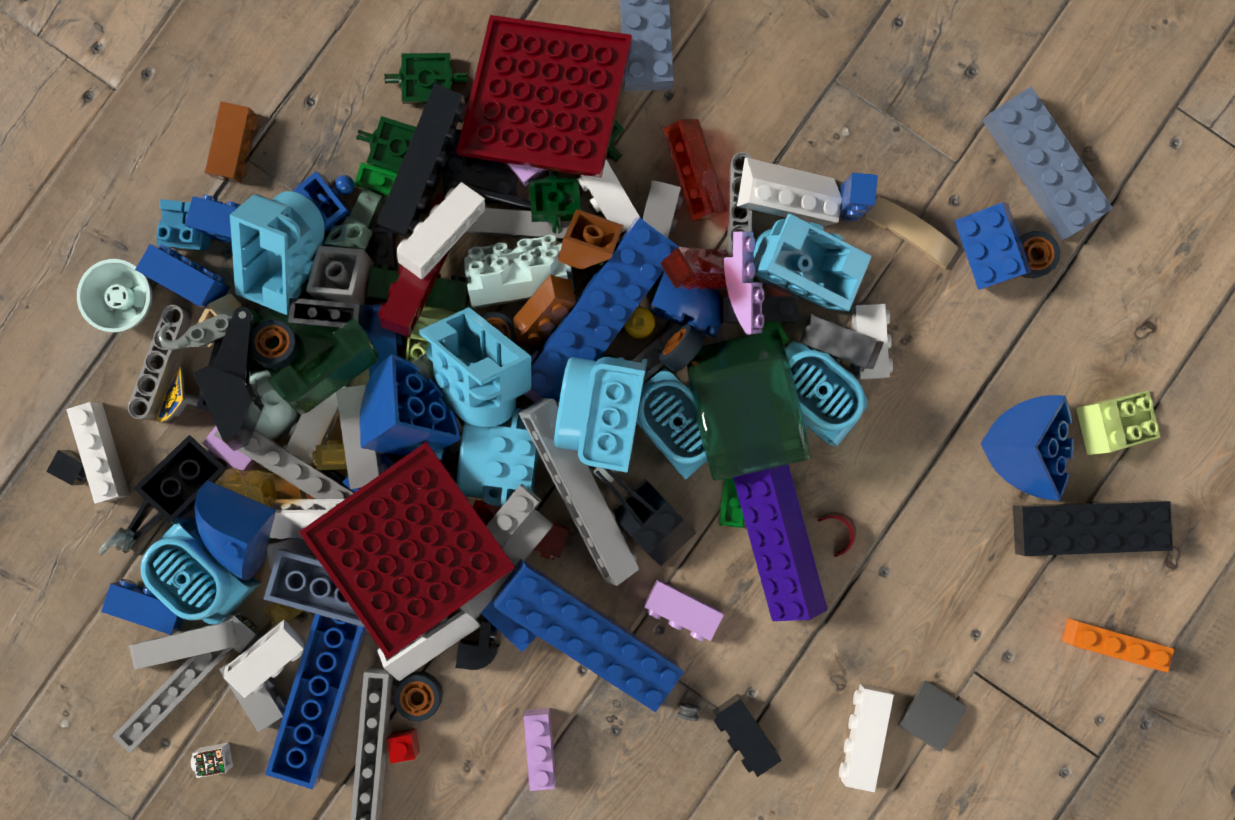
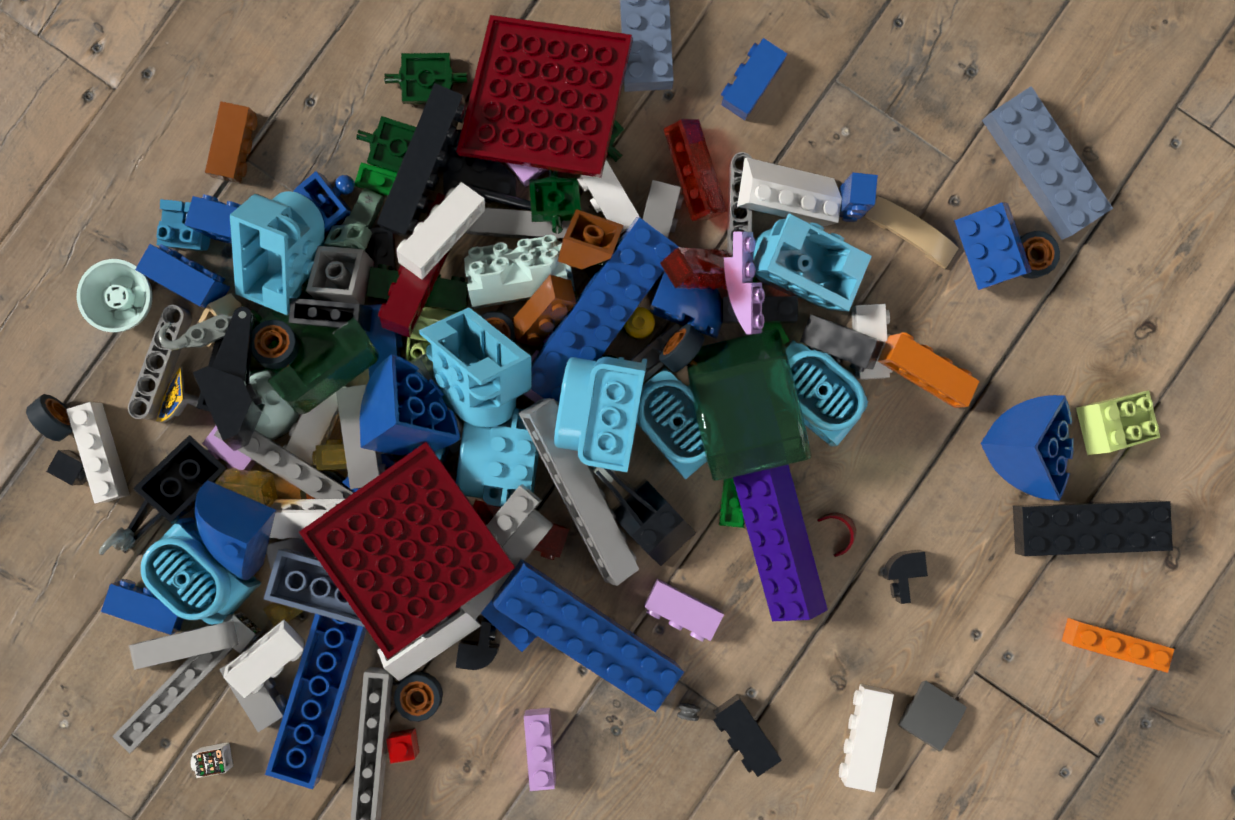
(49, 417): none -> black wheel
(753, 78): none -> blue brick
(900, 568): none -> black brick
(928, 370): none -> orange brick

